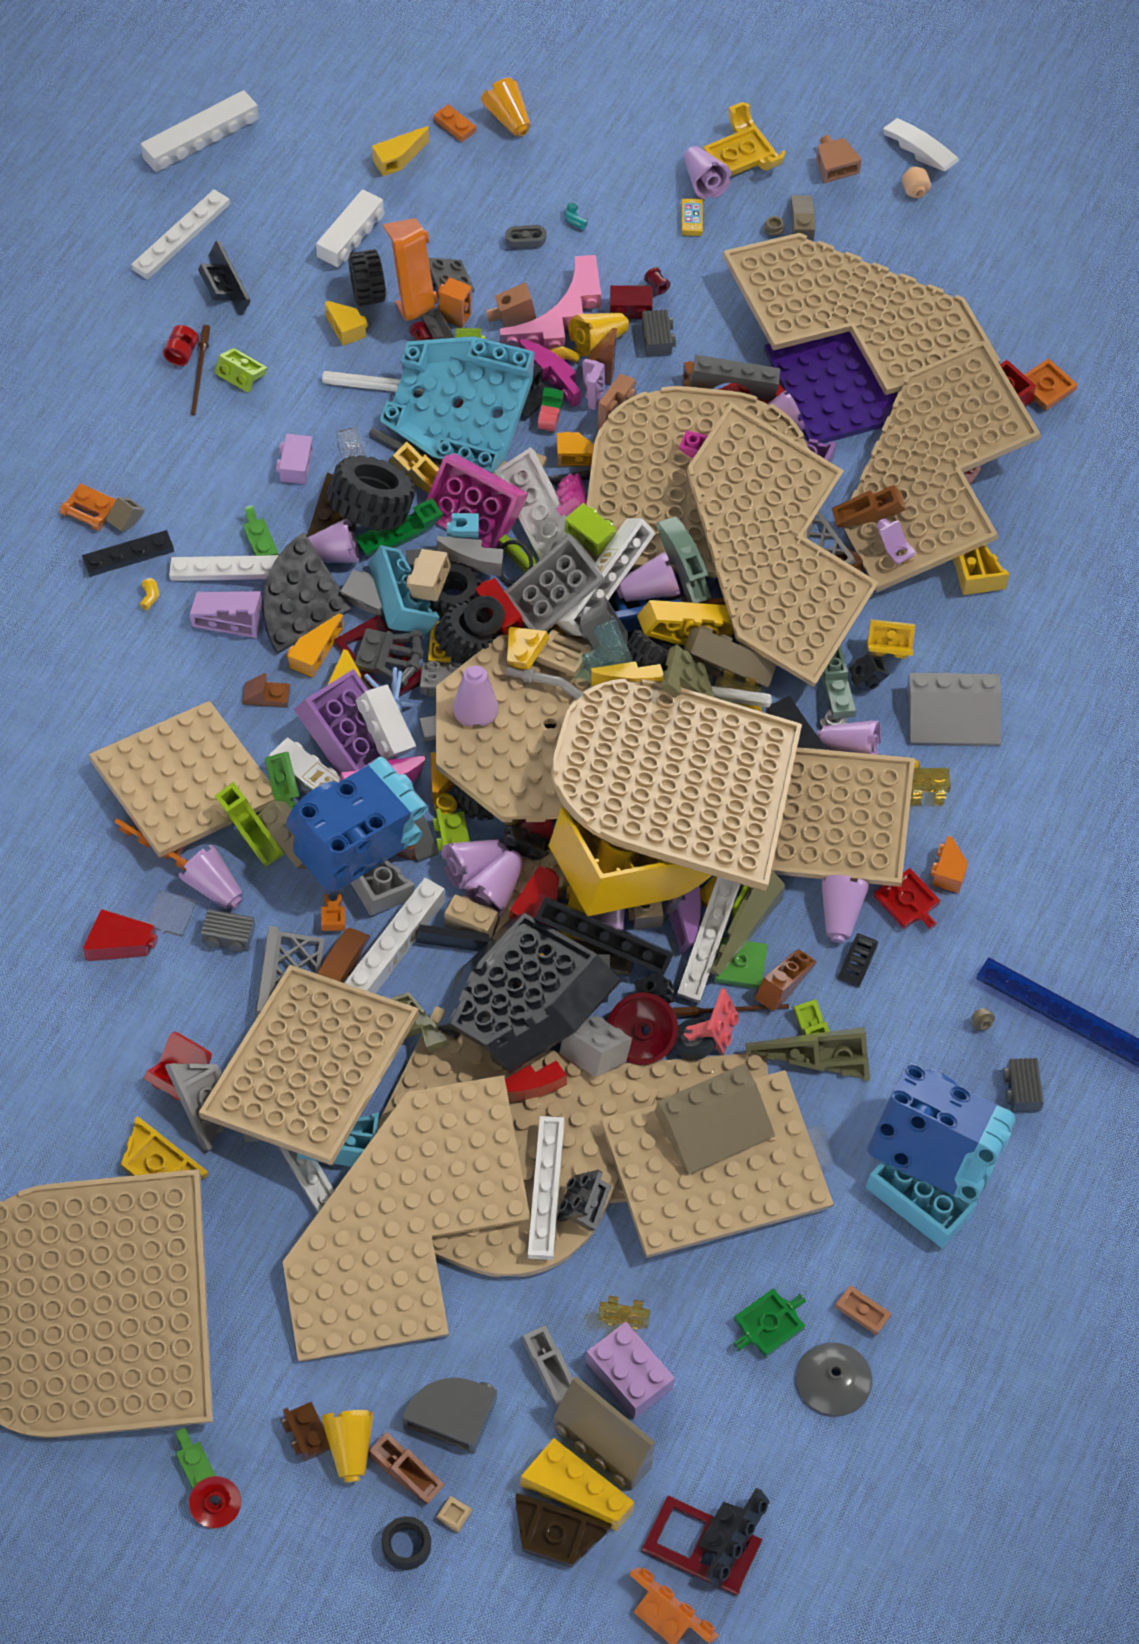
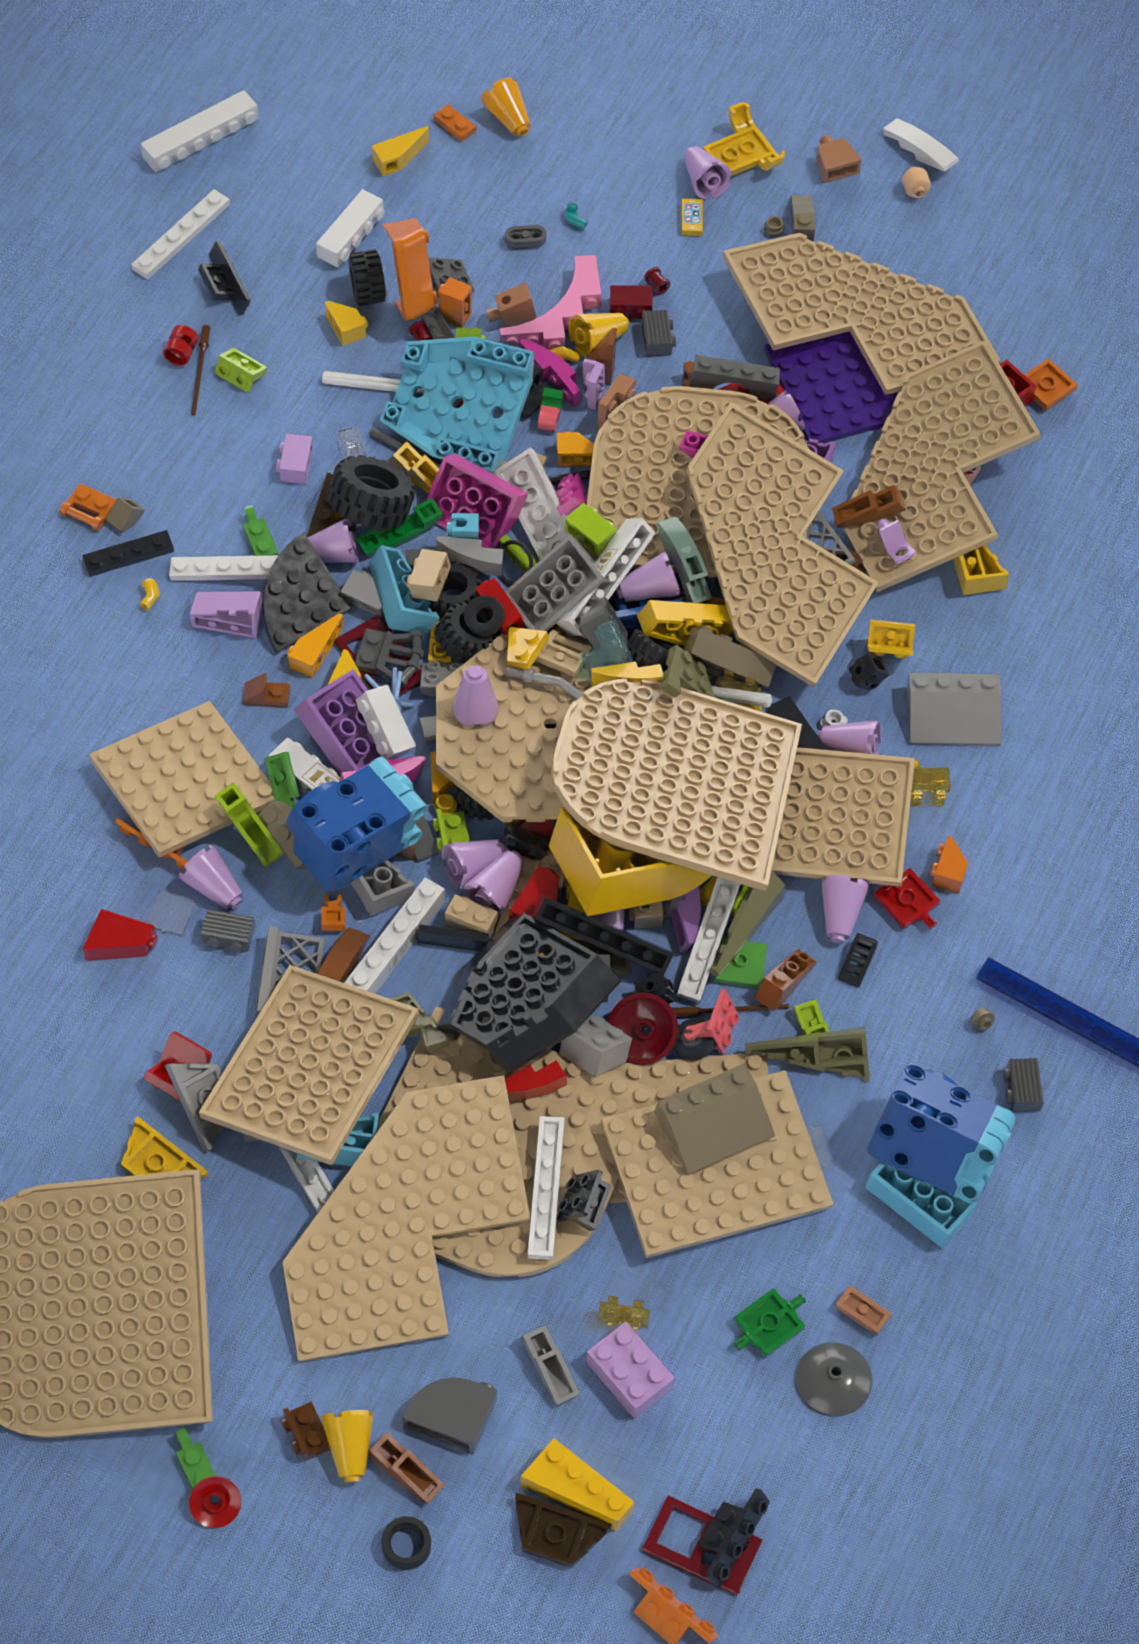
(454, 1514): tan tile -> none
(604, 1434): dark tan slope -> none
(837, 687): sand green slope -> none

